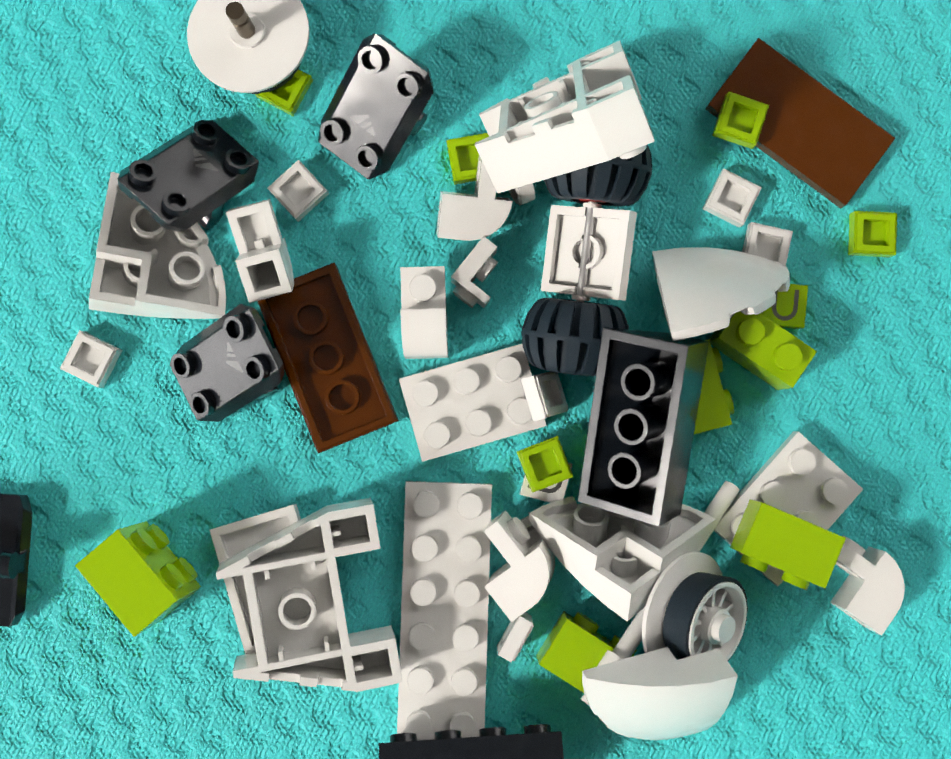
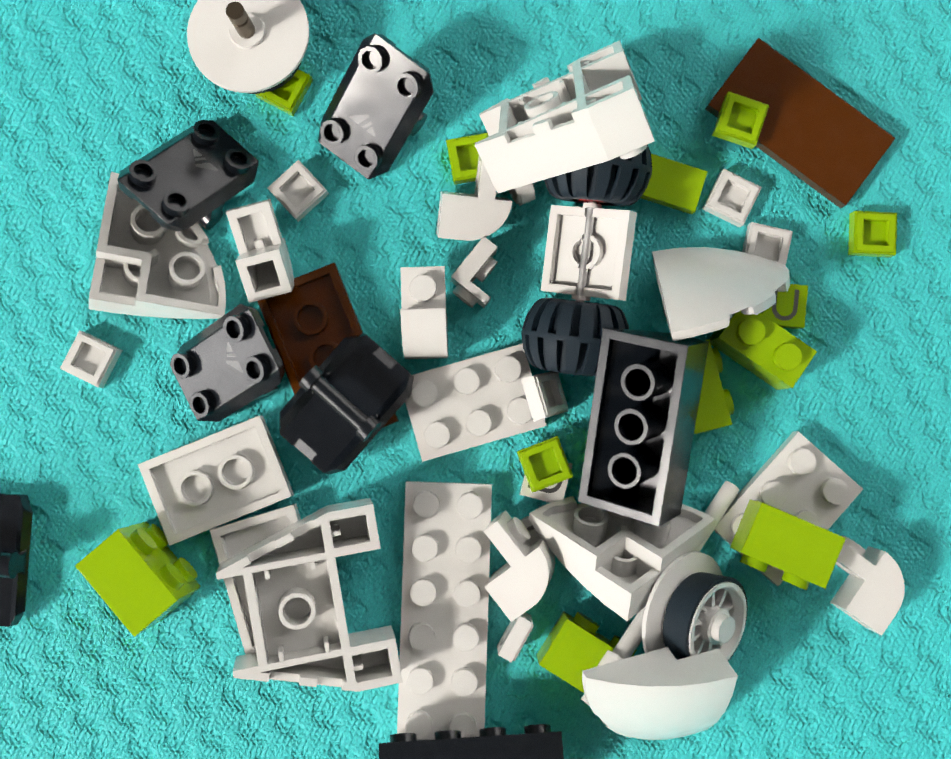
(216, 479): none -> white plate
(344, 403): none -> black shield
(674, 184): none -> lime tile

